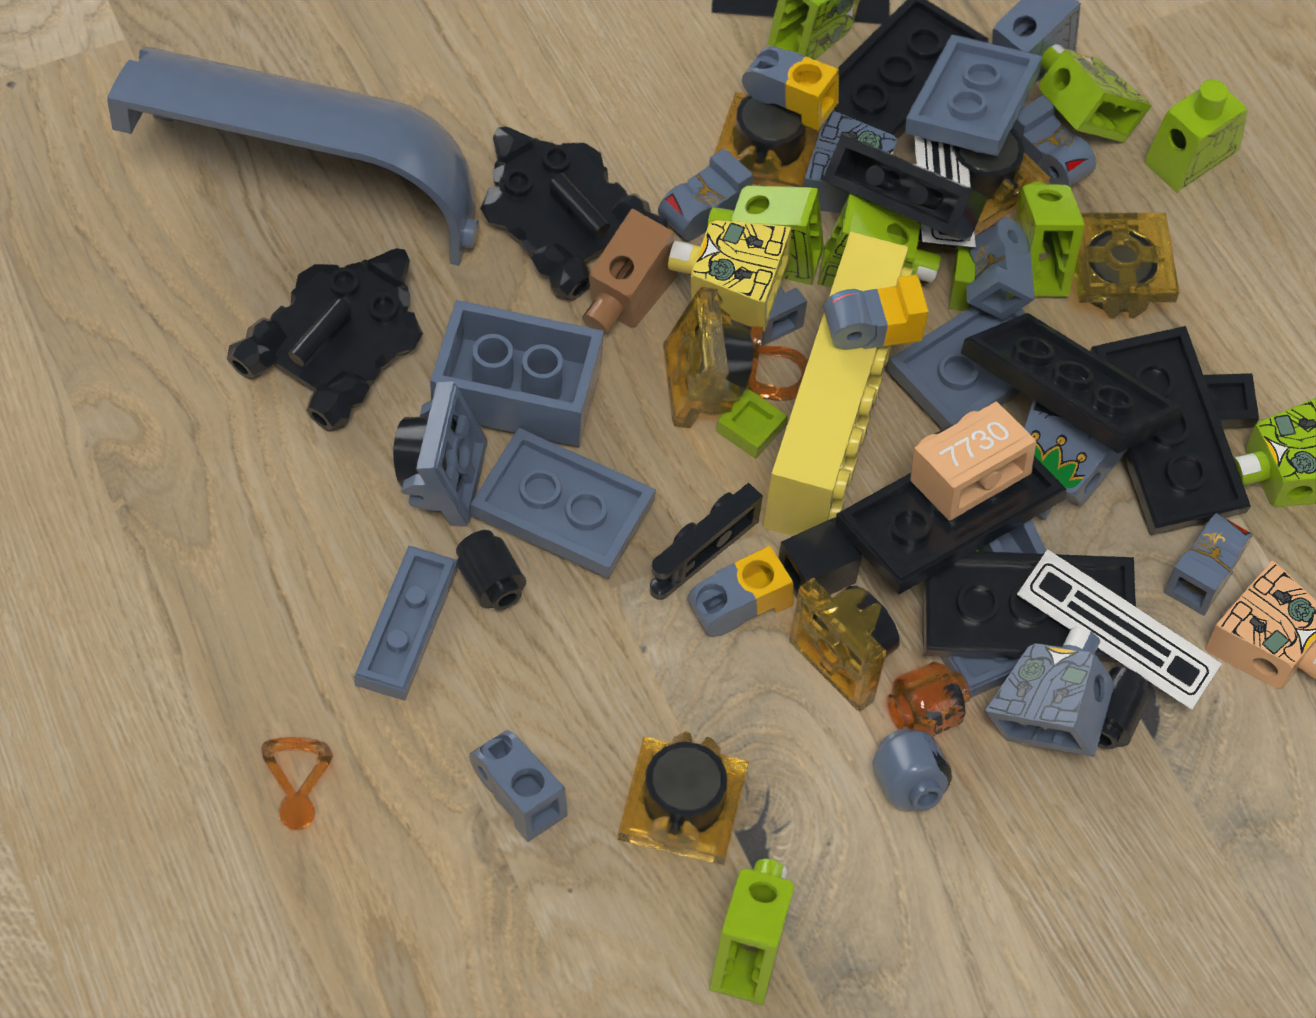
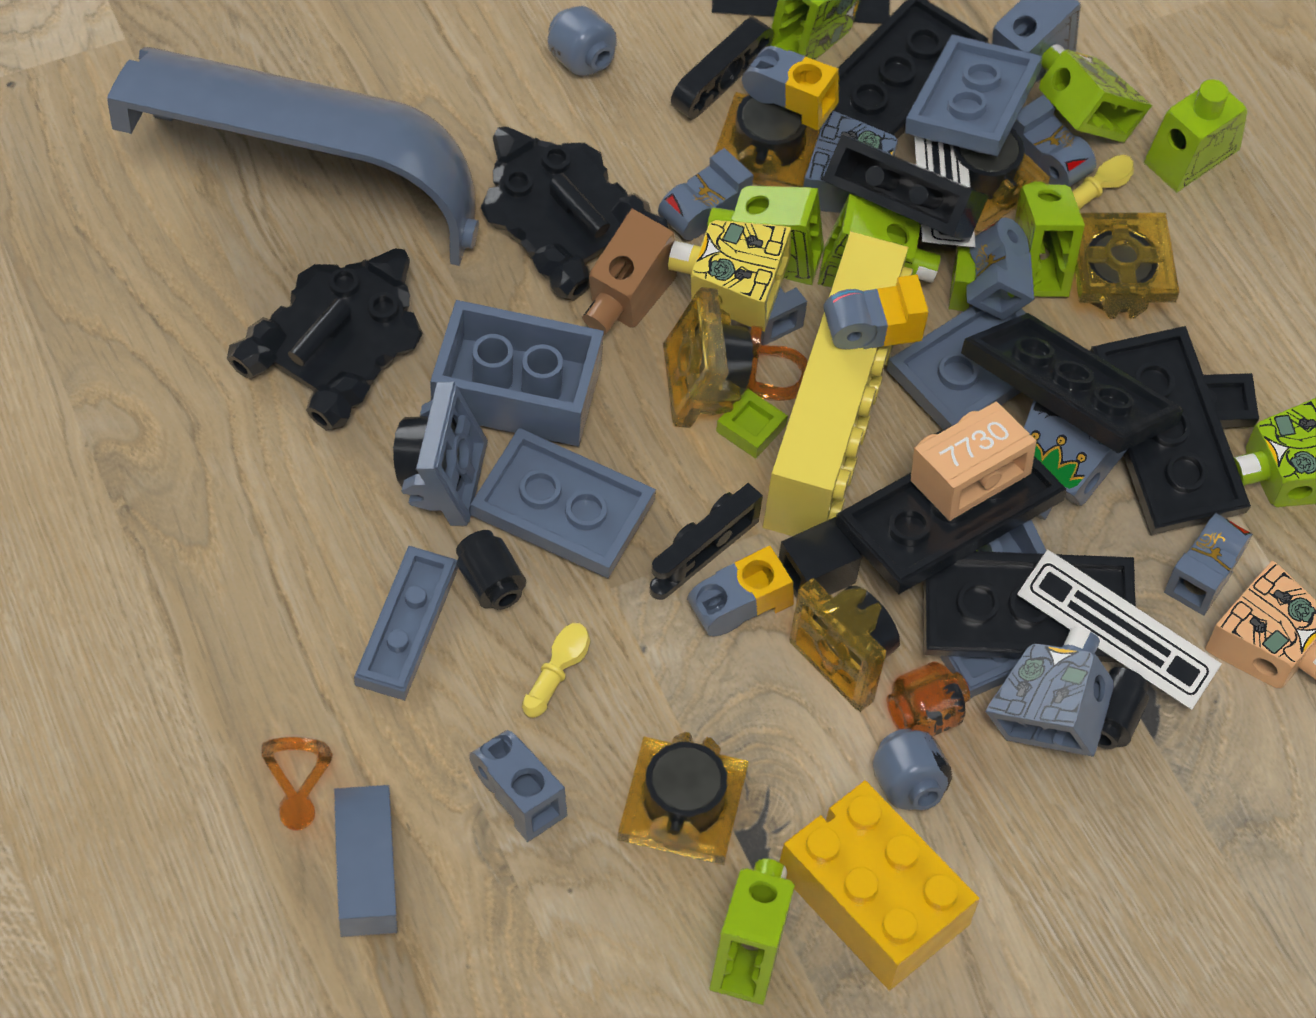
(365, 861): none -> sand blue slope
(568, 649): none -> light yellow piece
(582, 40): none -> sand blue head
(721, 68): none -> black beam
(878, 884): none -> yellow piece
(1110, 174): none -> light yellow piece

